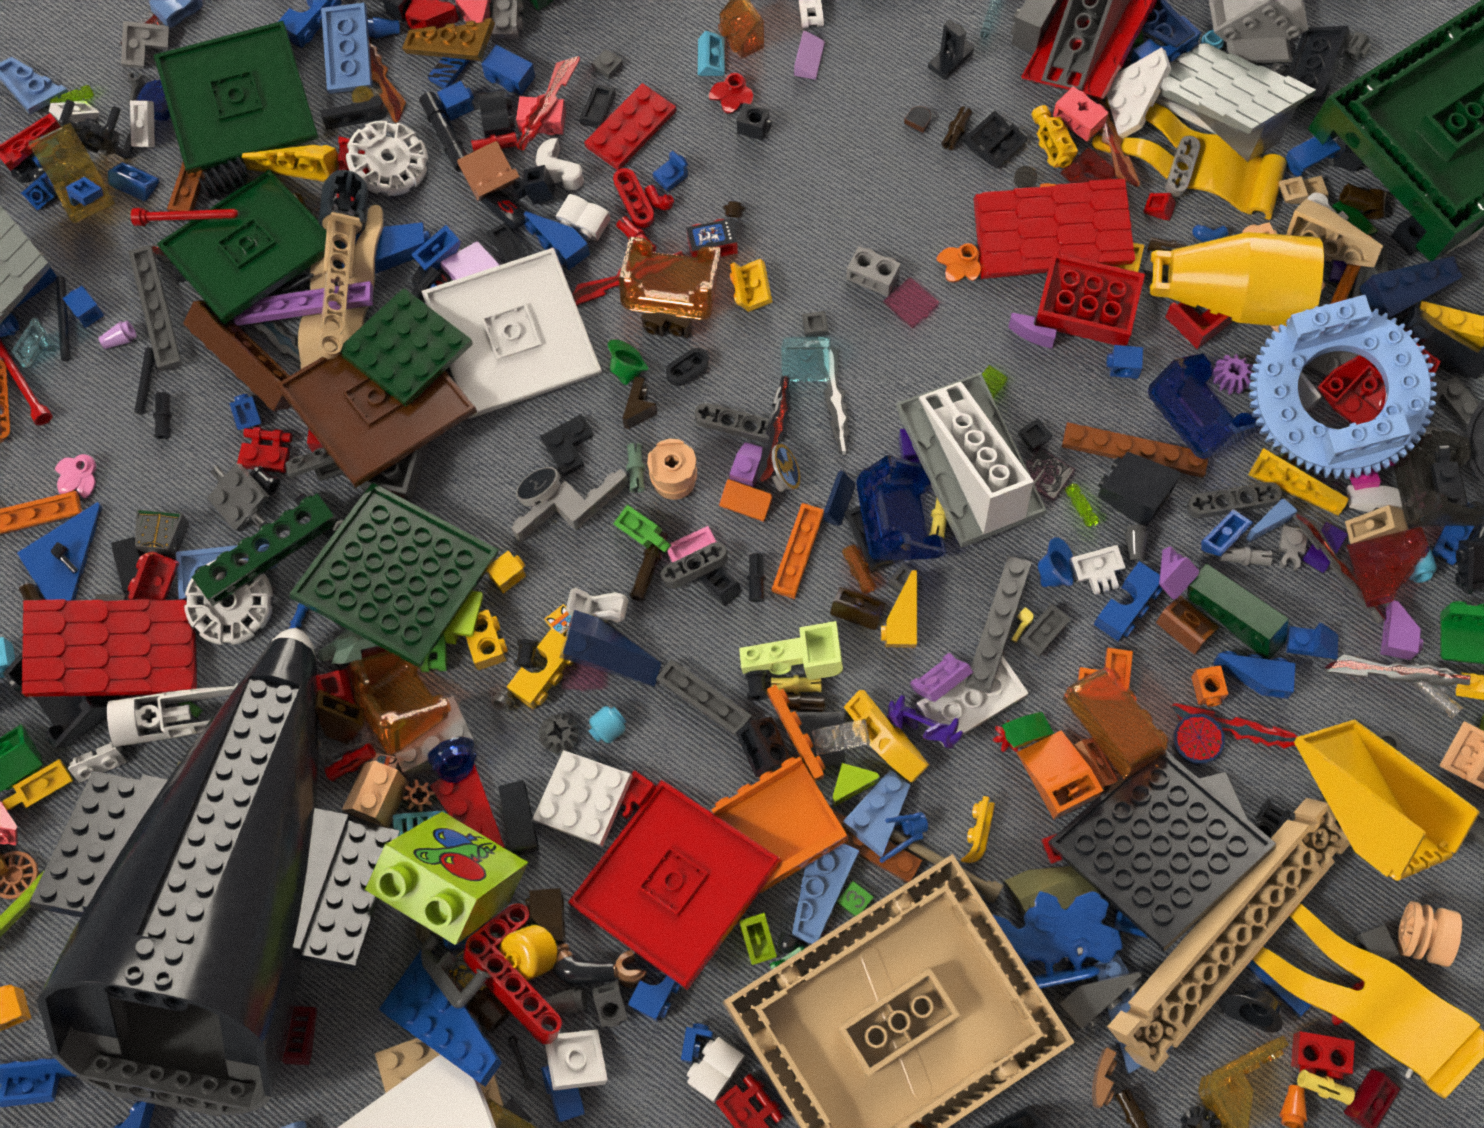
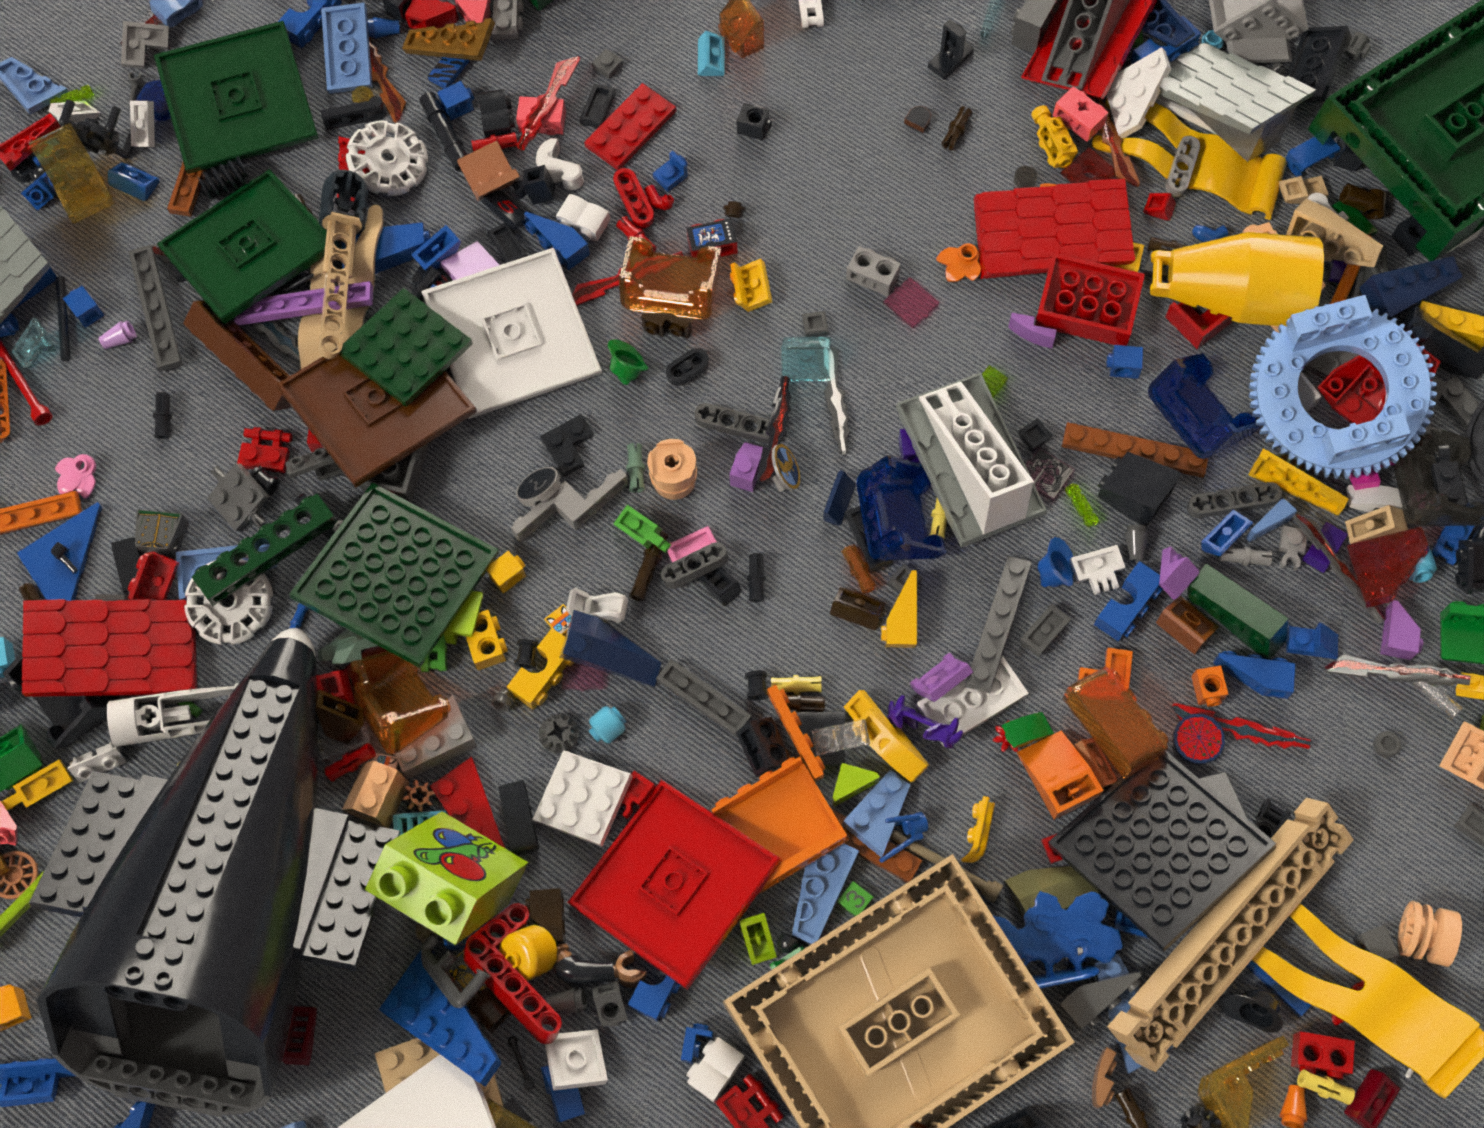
(83, 192): blue bracket -> none
(141, 217): red piece -> none
(144, 381): black bar -> none
(245, 411): blue bracket -> none
(303, 162): yellow wedge -> none
(453, 758): clear blue hat -> none
(508, 70): blue brick -> none
(637, 407): dark brown slope -> none
(730, 95): red plate -> none
(746, 500): orange slope -> none
(798, 551): orange tile -> none
(808, 56): lavender slope -> none
(816, 649): yellowish green plate -> none
(995, 140): black slope -> none
(1026, 618): light yellow hand -> none
(1232, 374): medium lavender gear -> none
(1384, 801): yellow windscreen -> none

